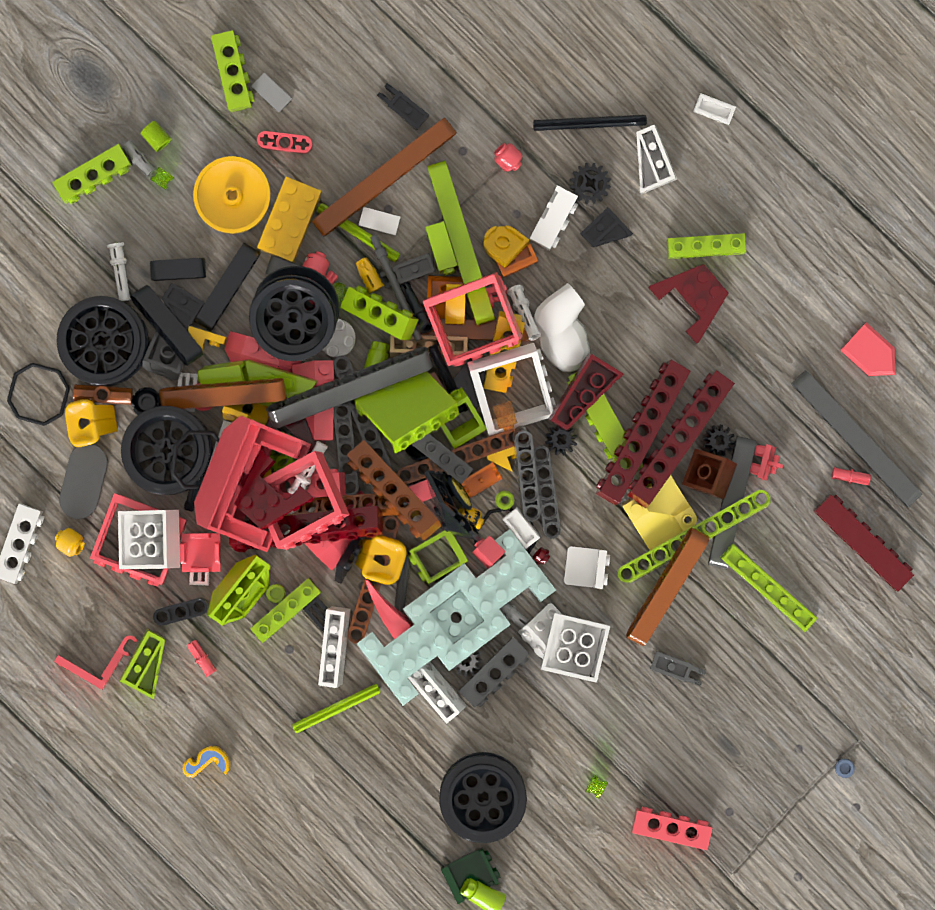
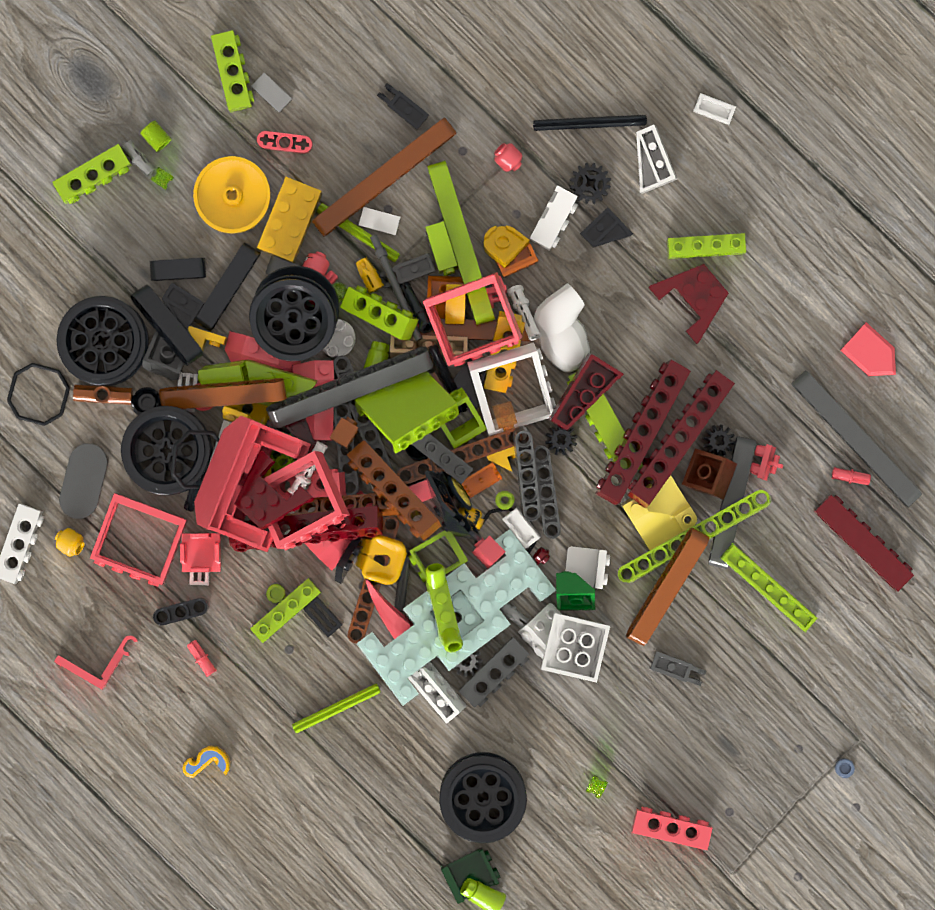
(101, 419): yellow piece -> none
(118, 263): white pin -> none
(144, 665): lime wedge -> none
(149, 539): white slope -> none
(239, 590): lime wedge -> none
(334, 647): white brick -> none
(345, 432): none -> dark orange brick
(443, 608): none -> lime plate
(573, 592): none -> green slope

